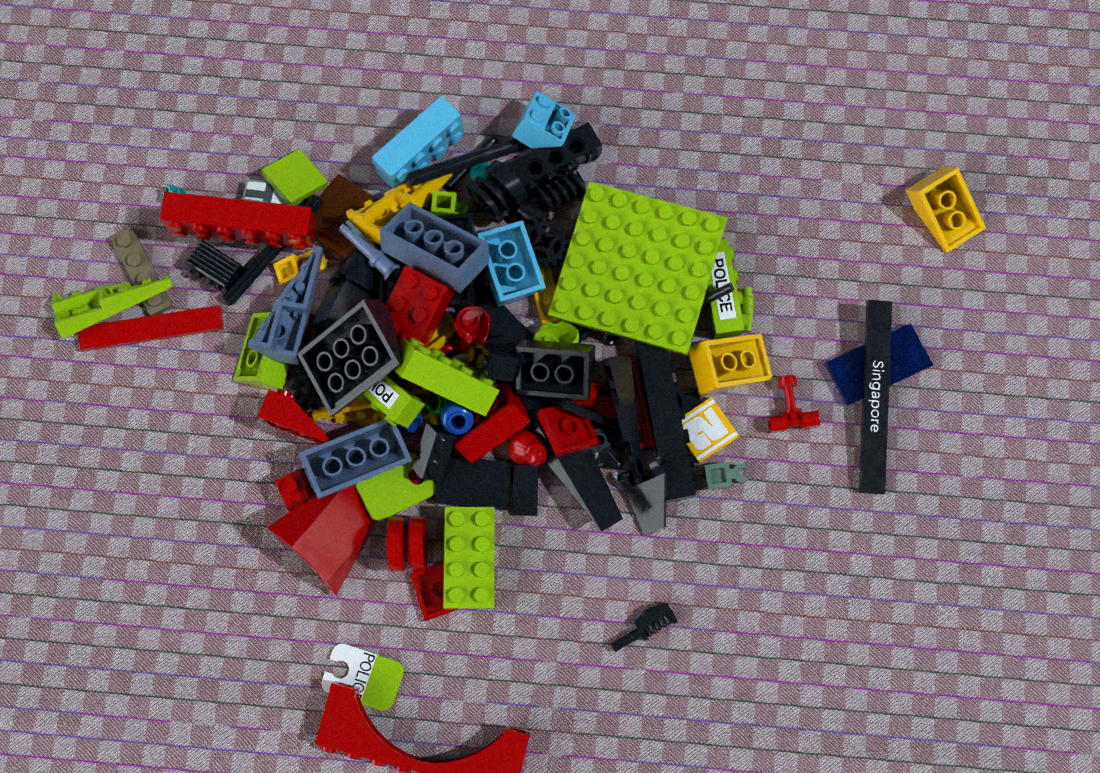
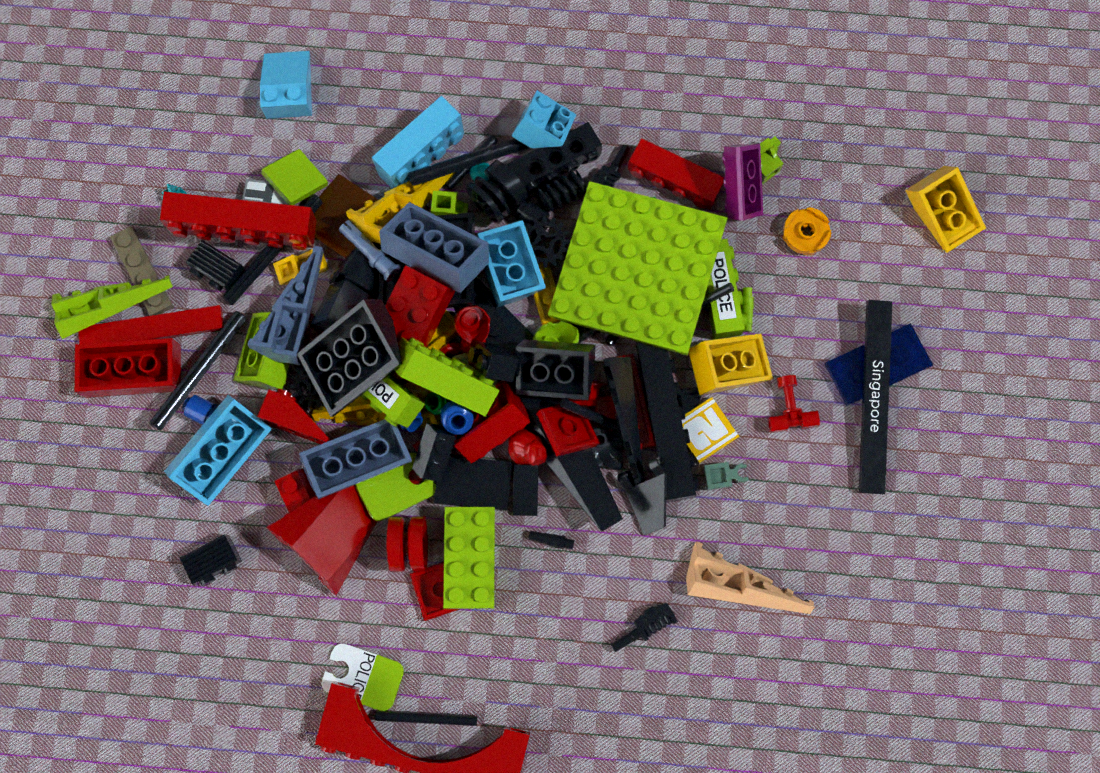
(127, 367): none -> red brick
(197, 371): none -> black axle
(198, 409): none -> blue brick
(211, 560): none -> black brick
(217, 450): none -> medium azure brick
(286, 85): none -> medium azure slope
(426, 718): none -> black bar
(552, 540): none -> black animal
(609, 175): none -> black piece
(675, 174): none -> red brick
(720, 580): none -> light nougat wedge
(743, 181): none -> magenta slope
(770, 161): none -> lime brick
(797, 240): none -> light orange plate

